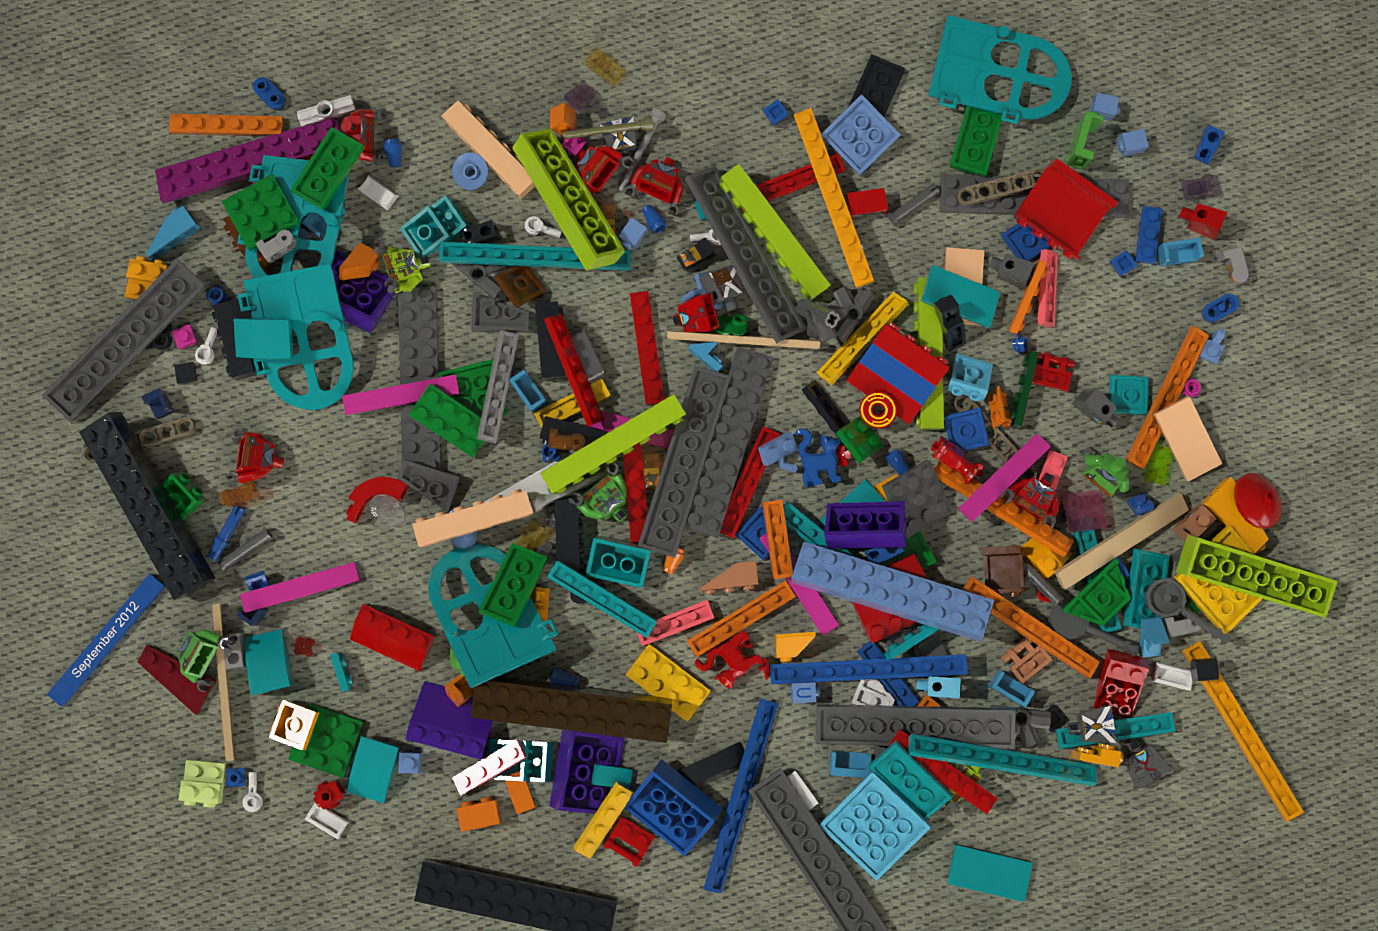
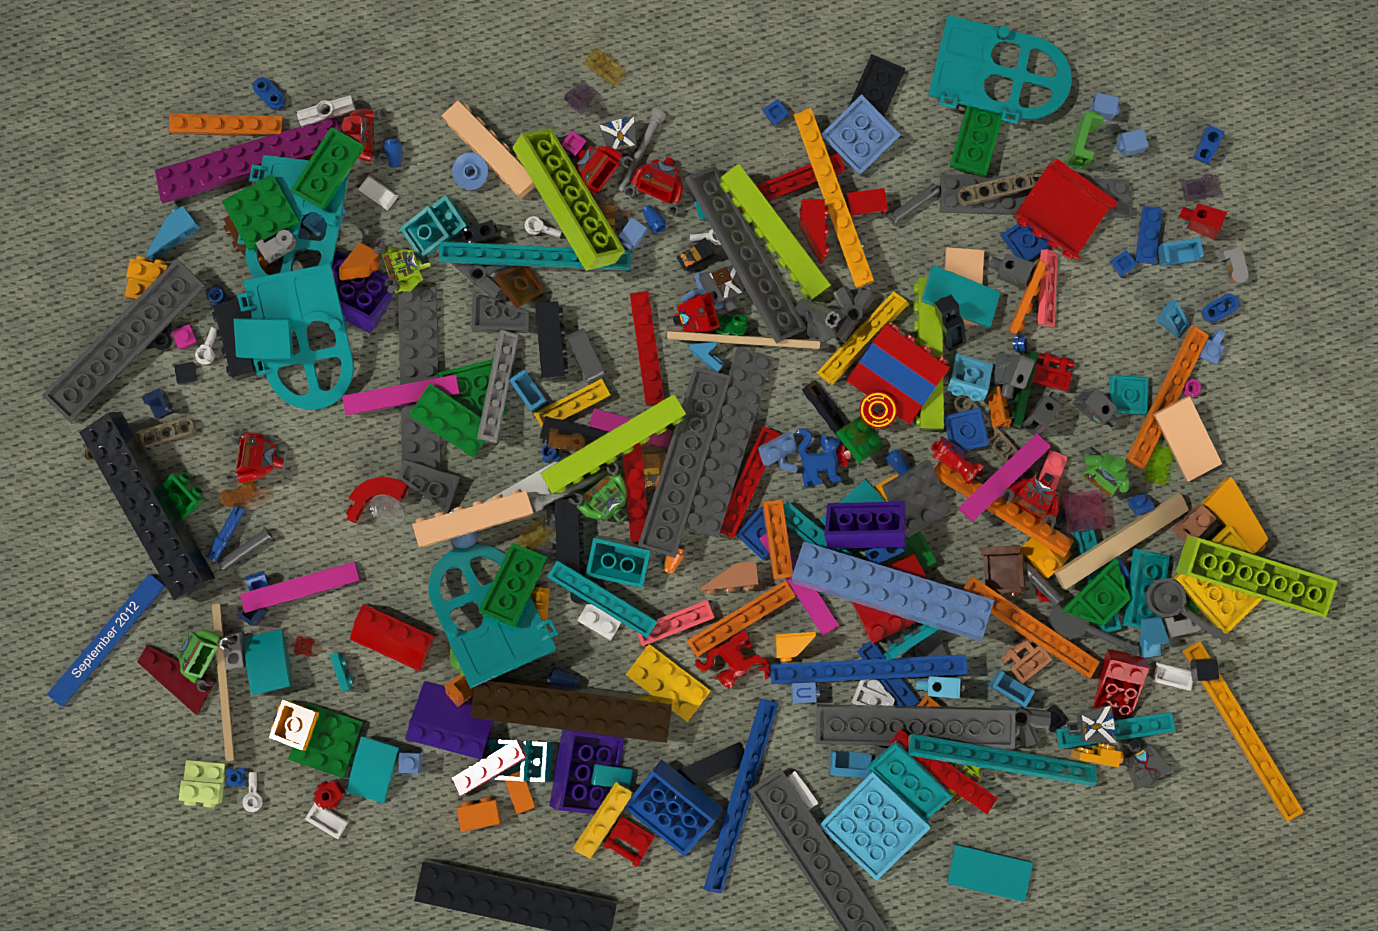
(563, 118): orange brick -> none
(574, 369): red plate -> none
(599, 621): none -> white wing
(644, 124): olive piece -> none
(812, 220): none -> red slope
(1012, 372): none -> dark grey torso
(1042, 414): none -> dark grey torso
(1173, 319): none -> dark azure slope
(1257, 500): red dish -> none

